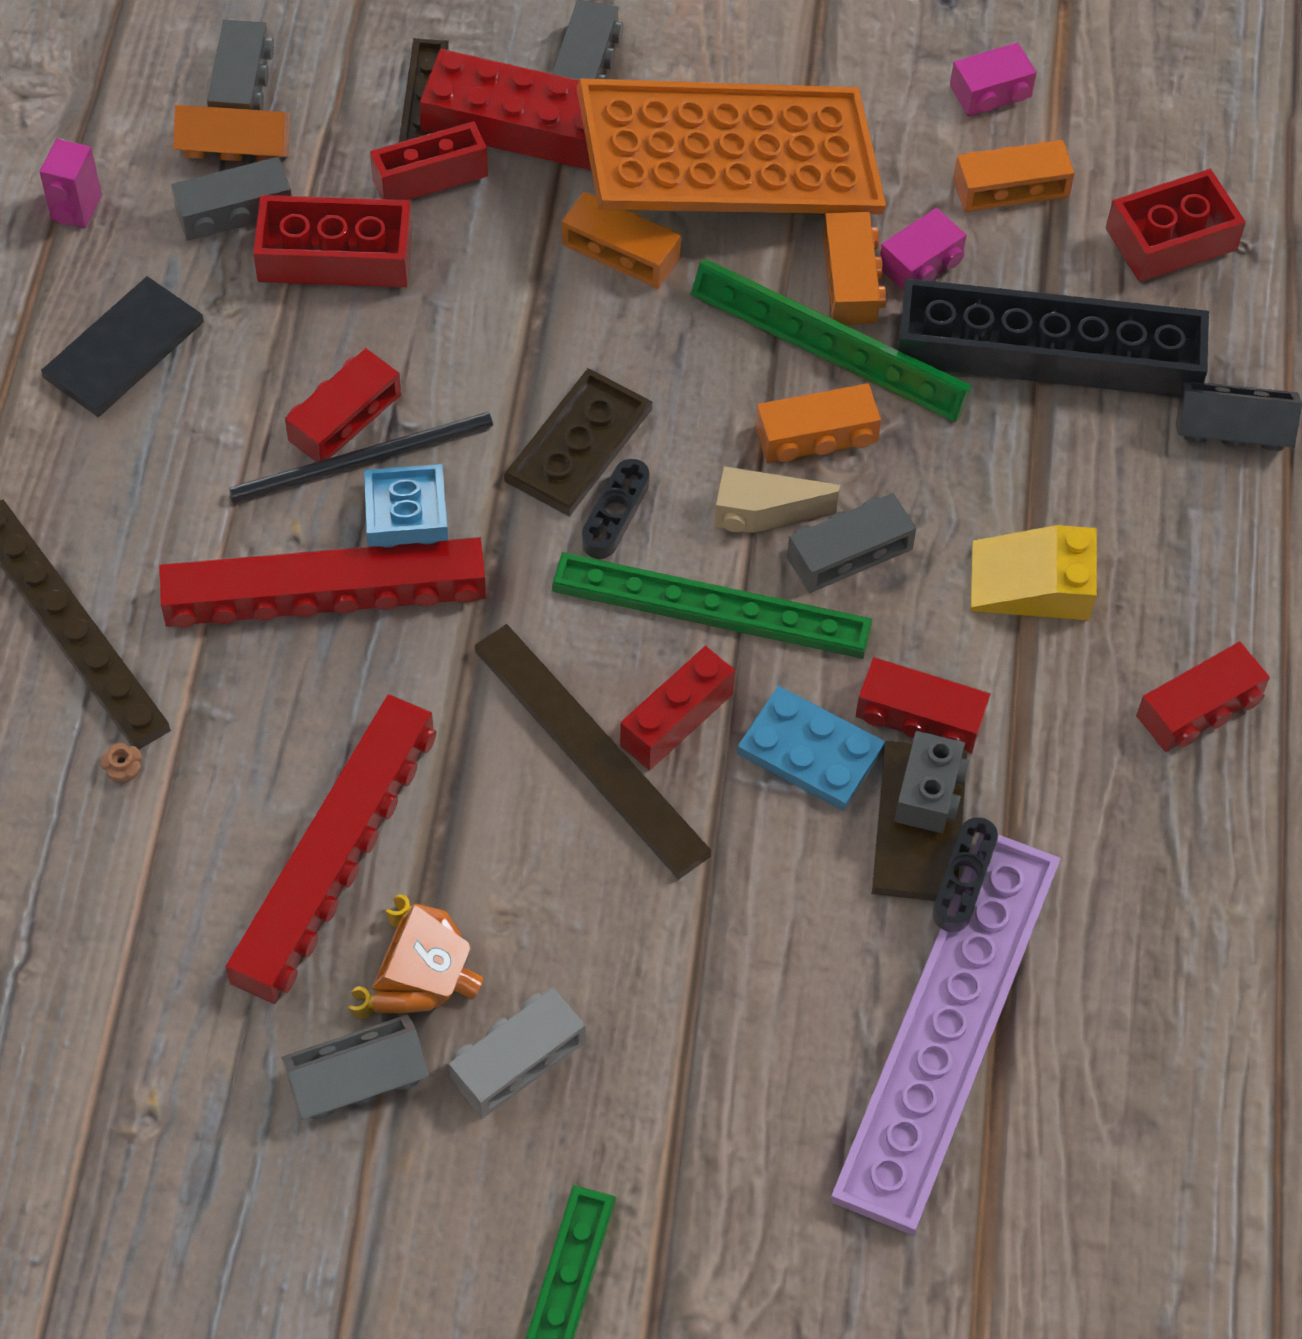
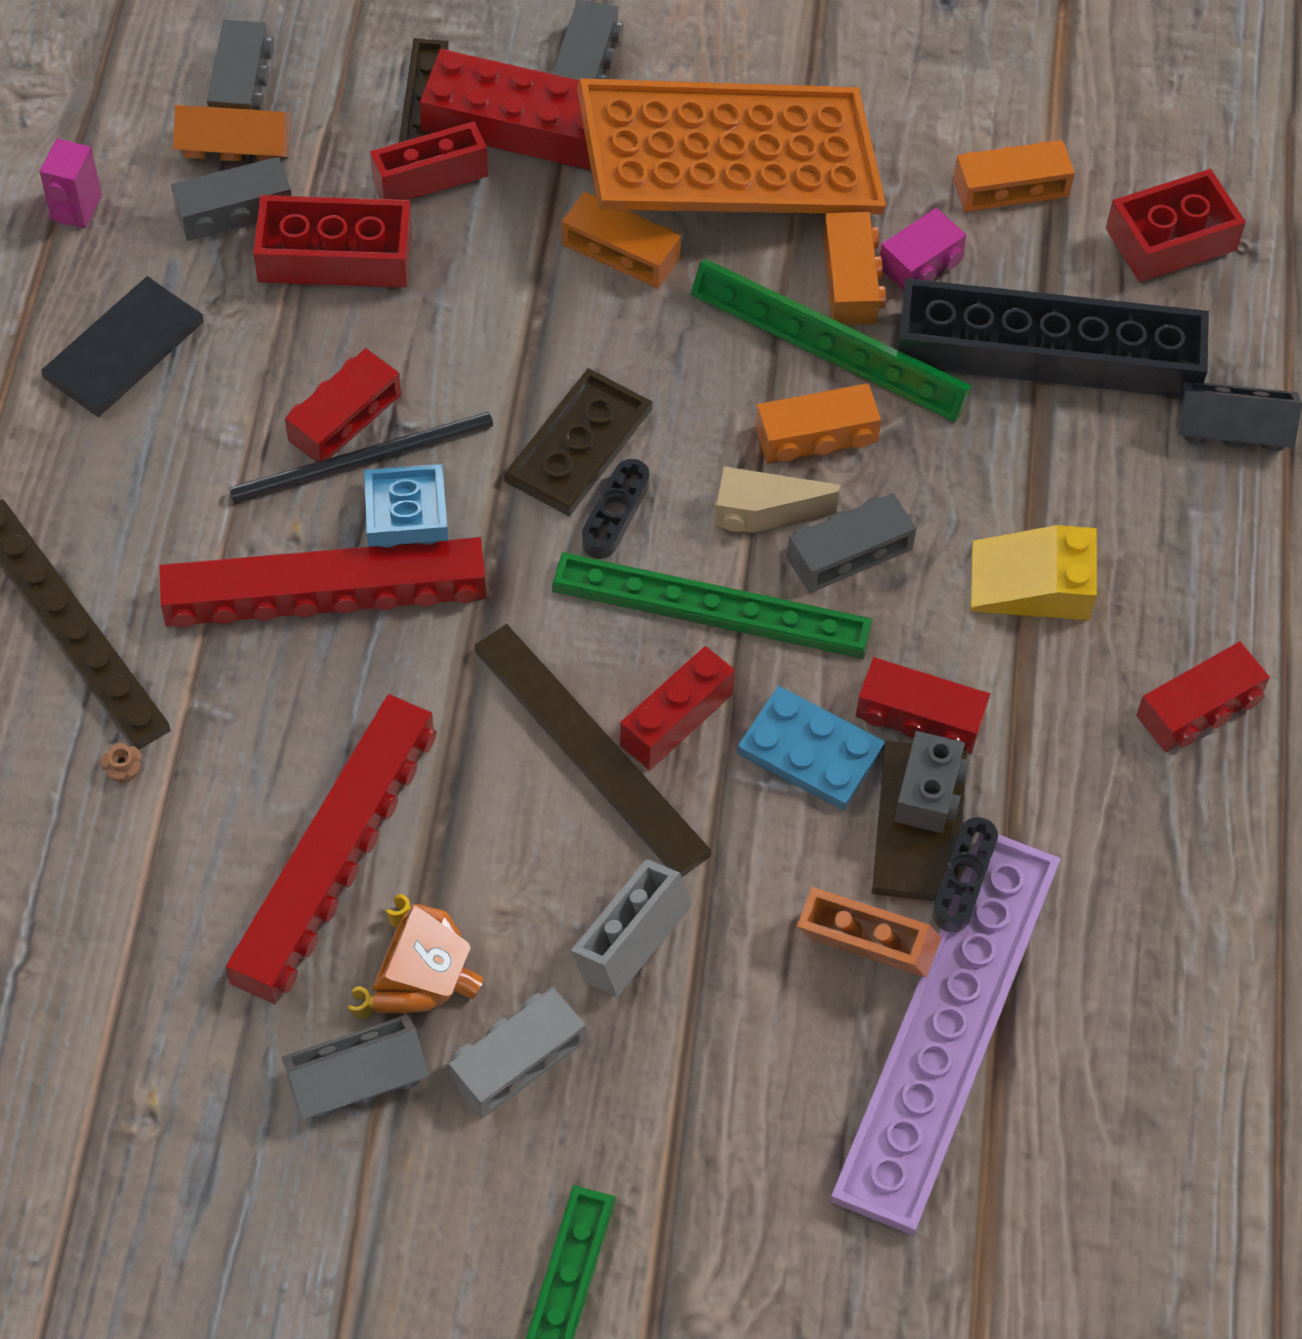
(631, 927): none -> light grey brick
(869, 932): none -> orange brick
(993, 79): dark pink brick -> none

